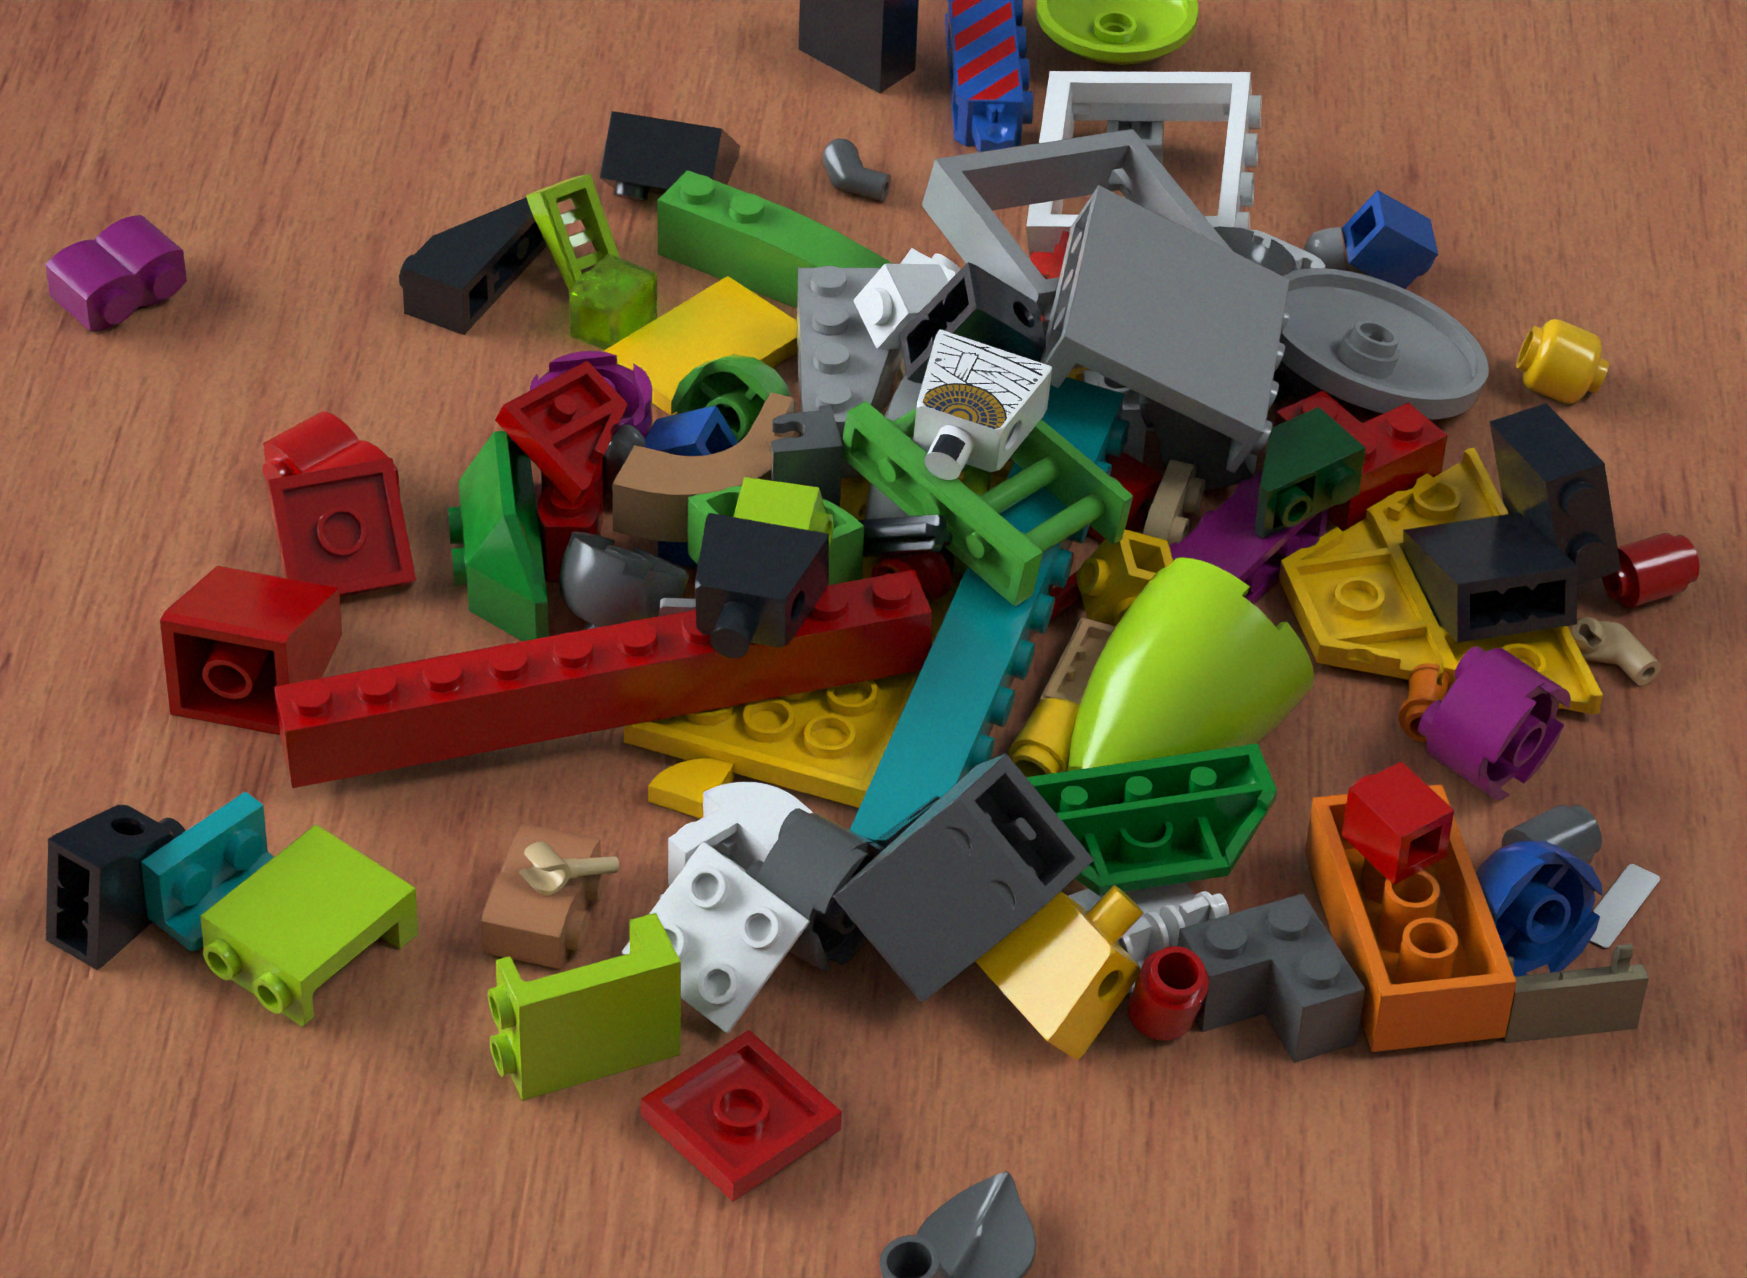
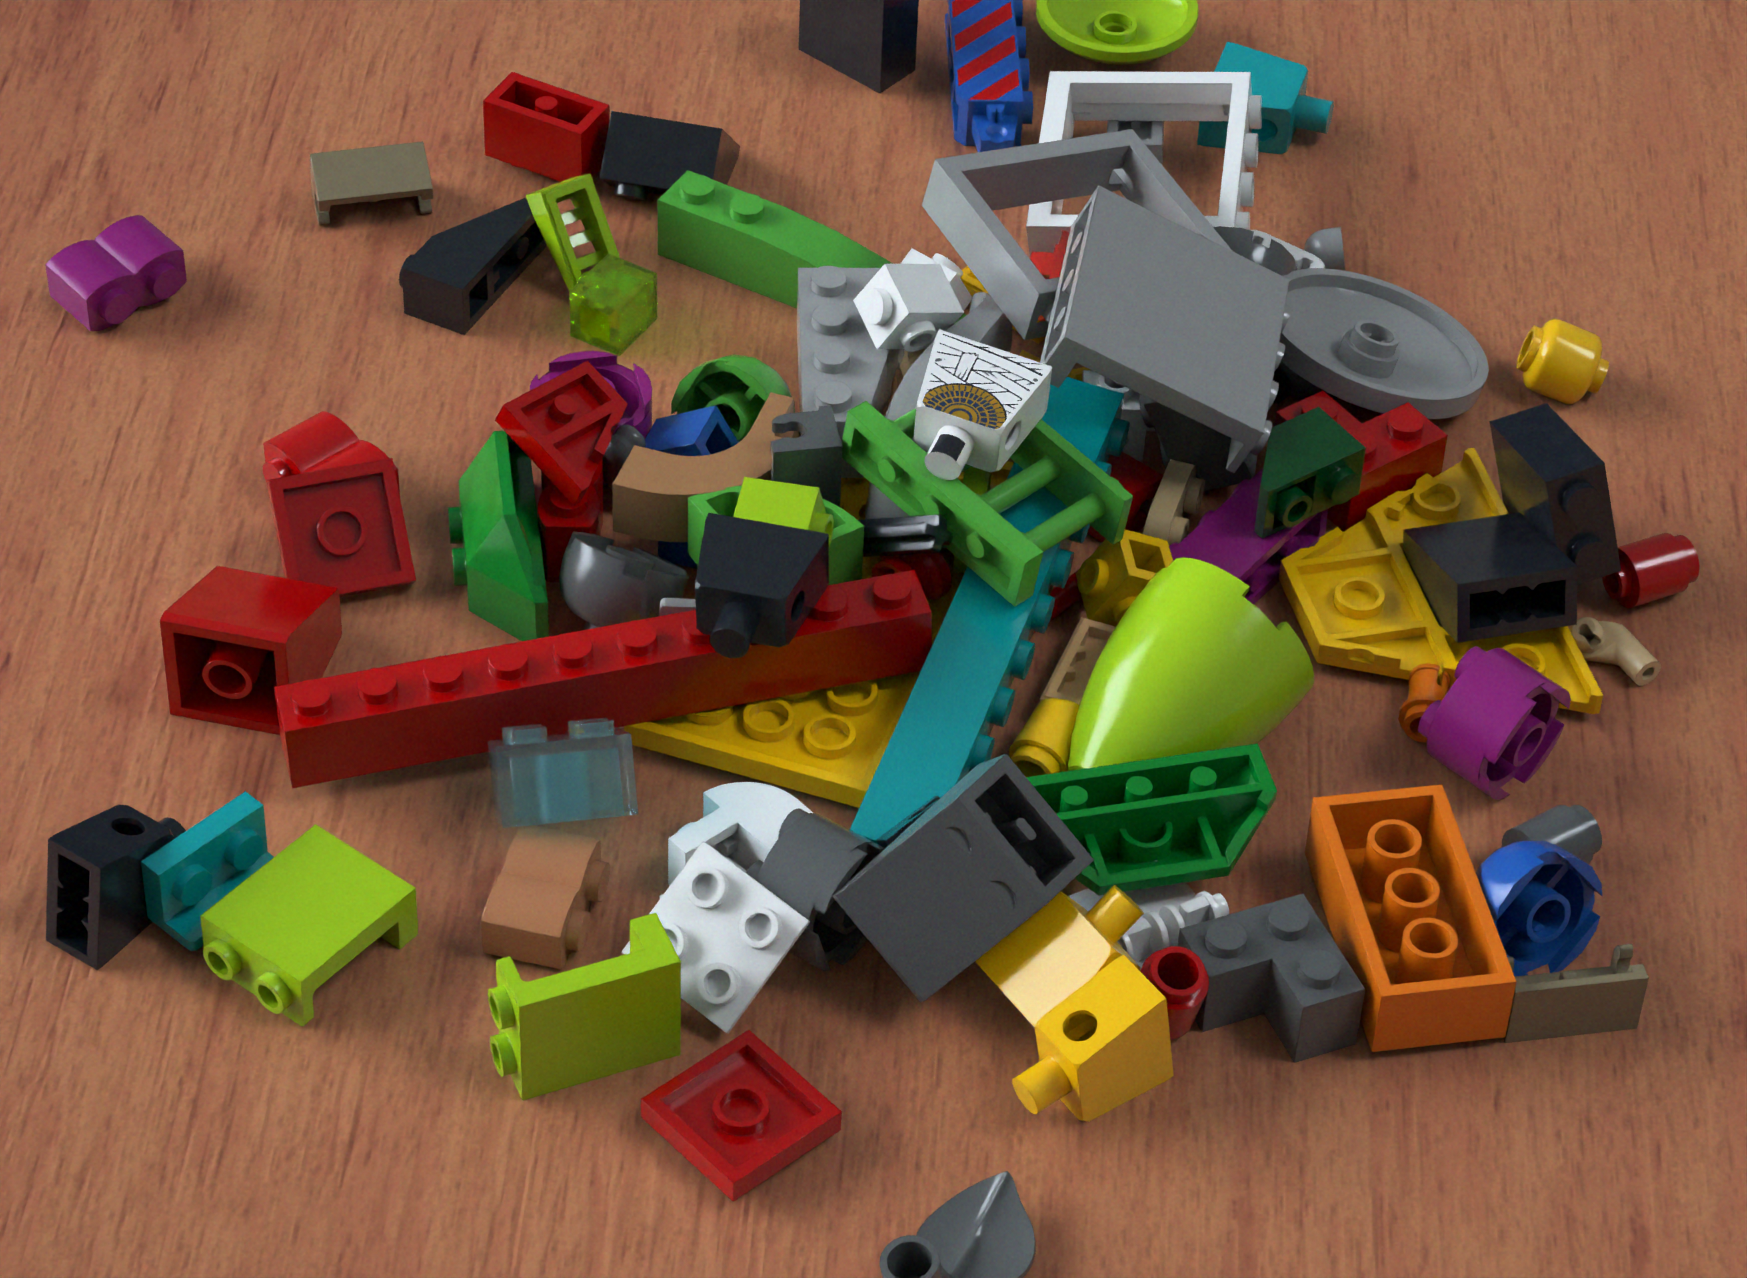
(370, 176): none -> dark tan hinge
(545, 128): none -> red brick
(553, 872): tan hand -> none
(562, 775): none -> clear light blue brick
(683, 784): yellow tile -> none
(704, 328): yellow tile -> none
(848, 173): dark grey arm -> none
(978, 309): black torso -> none
(1100, 1045): none -> yellow torso
(1283, 100): none -> teal torso
(1390, 241): blue brick -> none
(1397, 822): red brick -> none
(1622, 903): white sticker -> none

